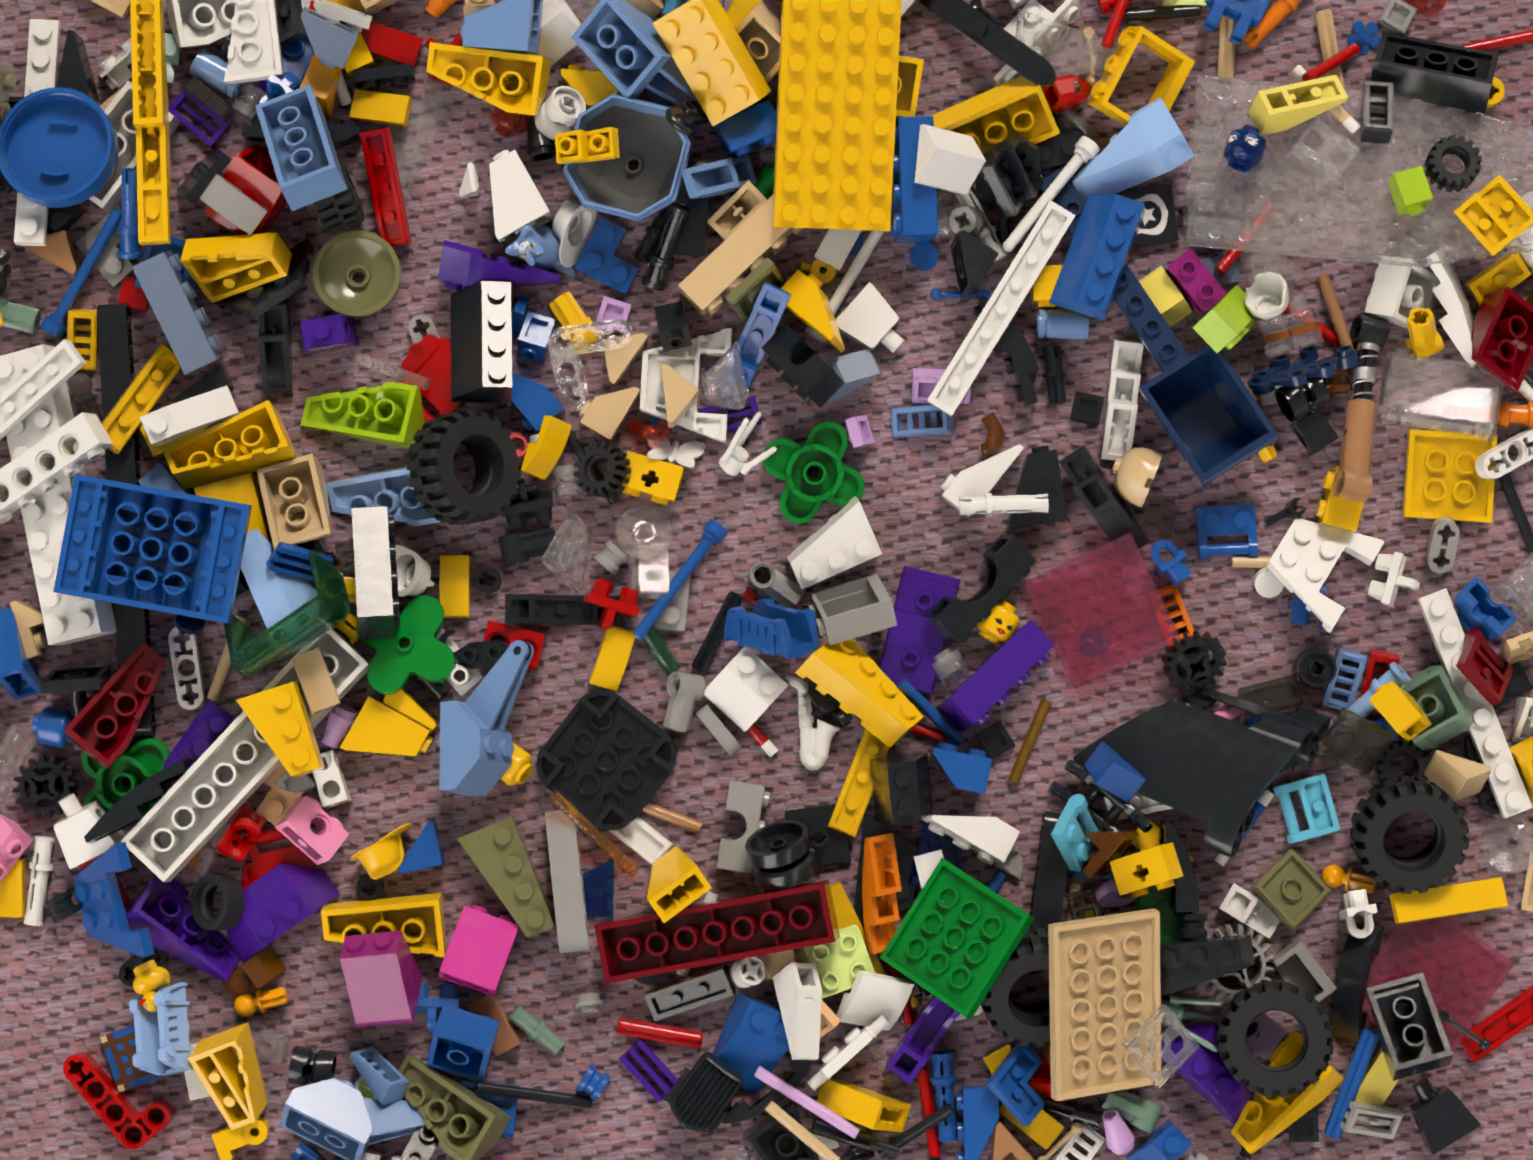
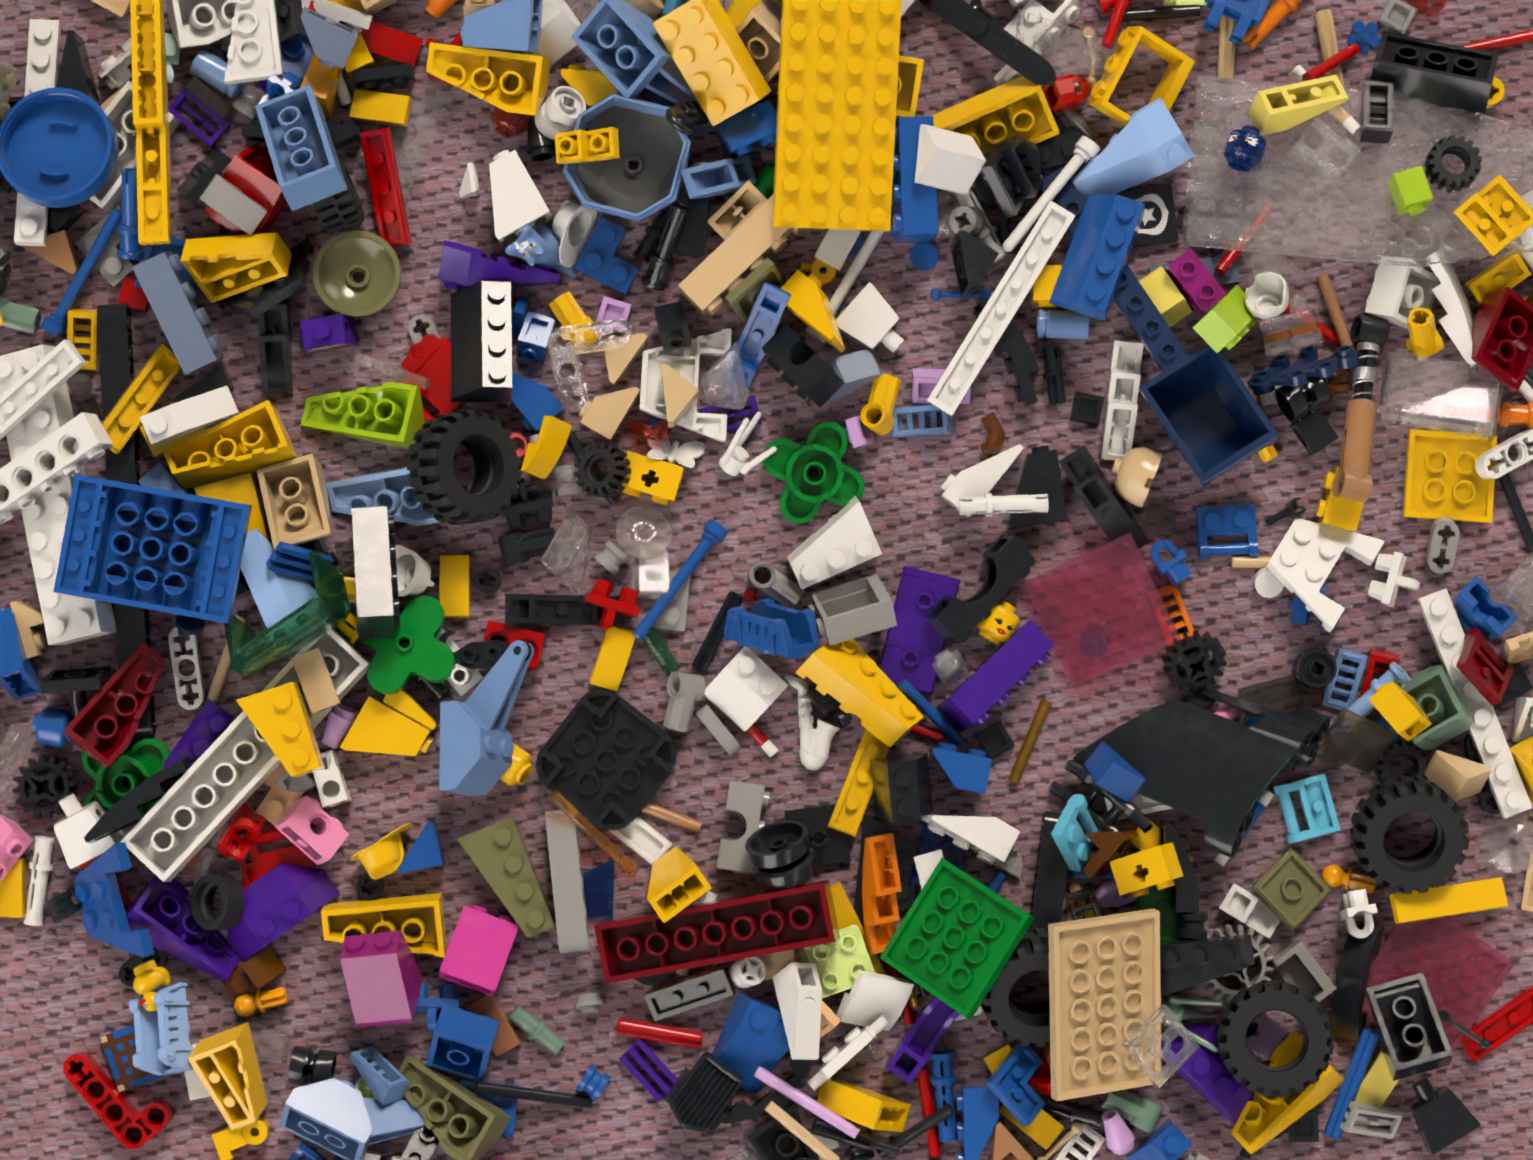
(881, 401): none -> yellow piece

